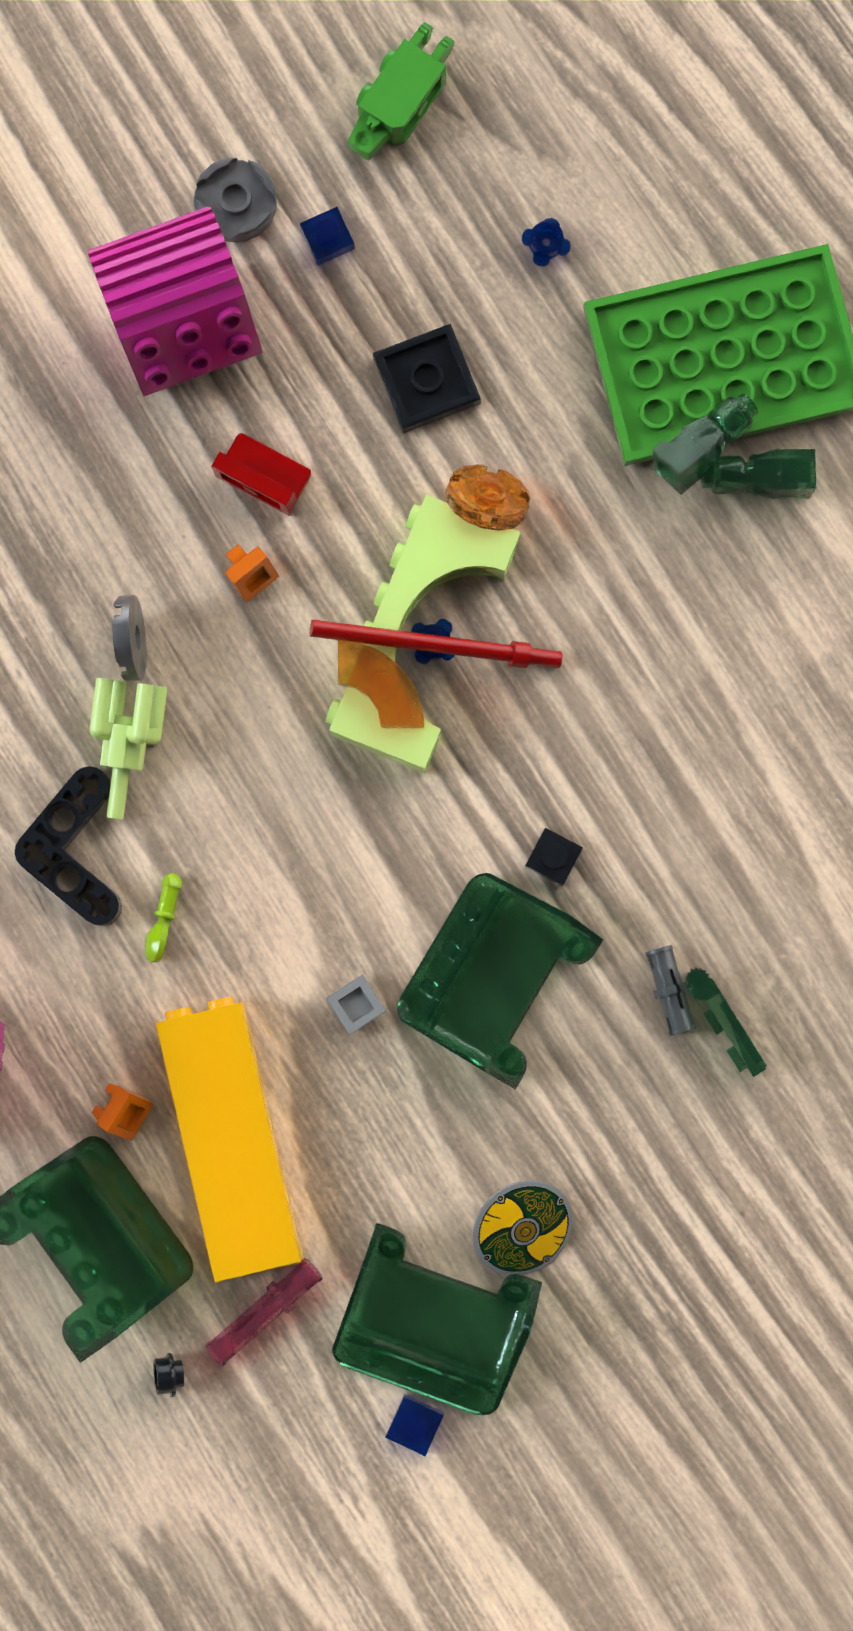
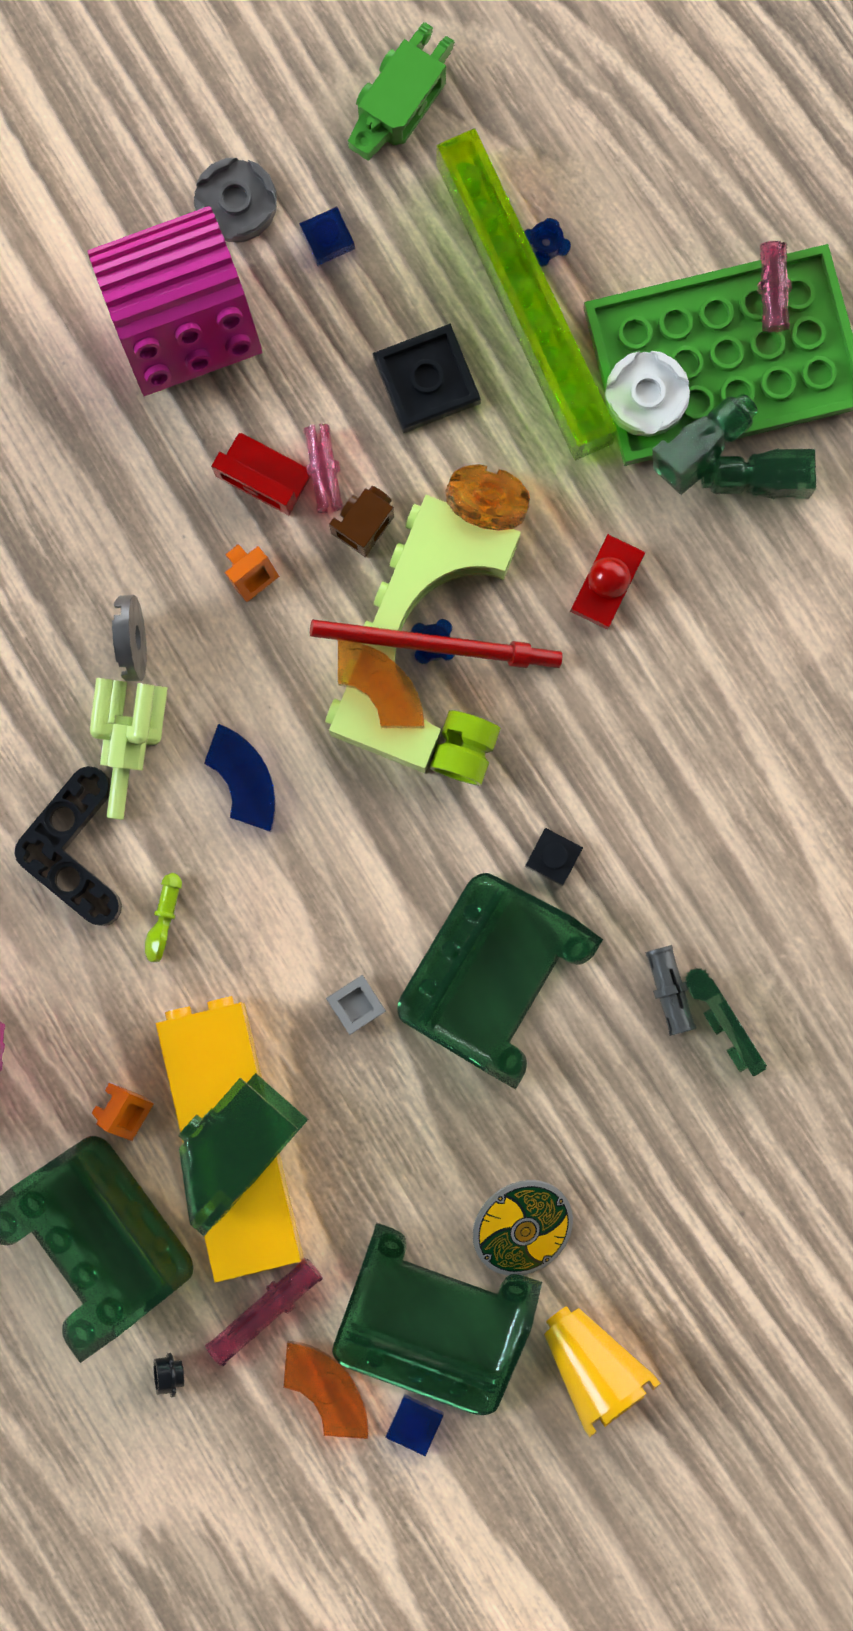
(233, 1148): none -> clear green windscreen
(246, 777): none -> clear blue tile
(323, 468): none -> clear pink pin
(329, 1388): none -> clear orange tile
(363, 520): none -> reddish brown brick
(465, 747): none -> lime wheel
(525, 294): none -> clear neon green brick
(595, 1368): none -> yellow cone
(607, 581): none -> red tile
(647, 393): none -> white tile
(774, 286): none -> clear pink pin

